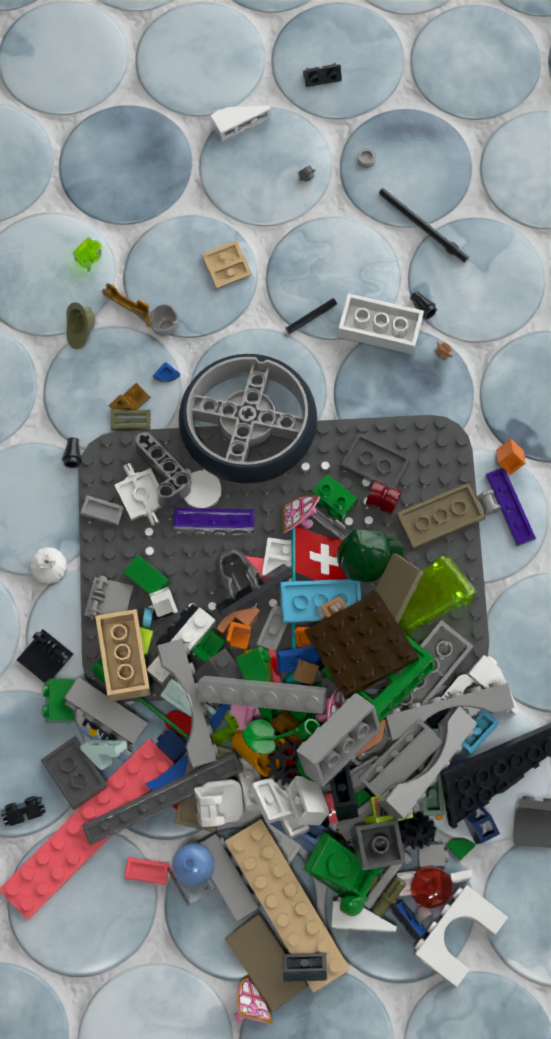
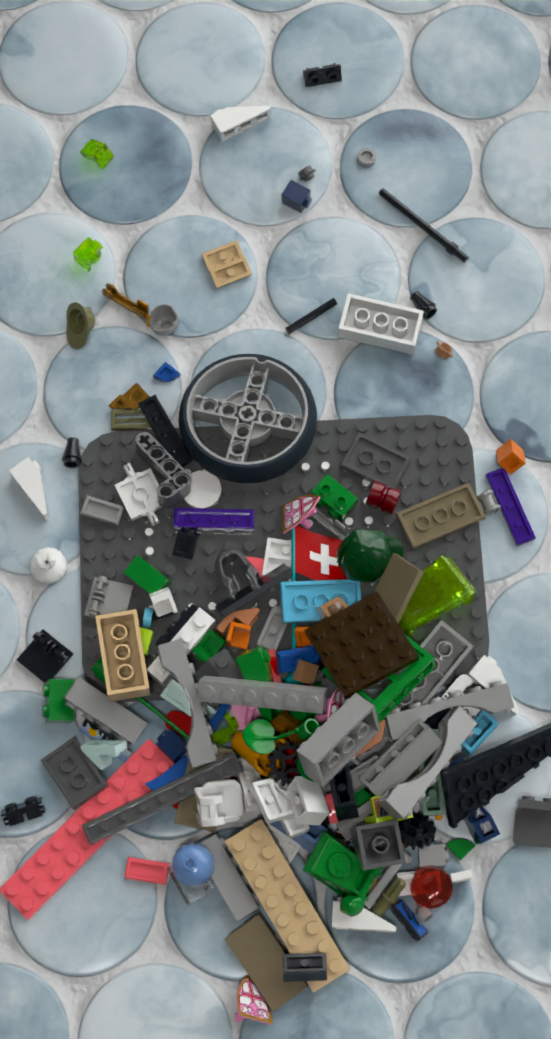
(30, 480): none -> white slope
(97, 152): none -> clear neon green bracket
(164, 430): none -> black tile
(186, 543): none -> black bracket
(296, 196): none -> dark blue brick
(433, 949): white arch -> none

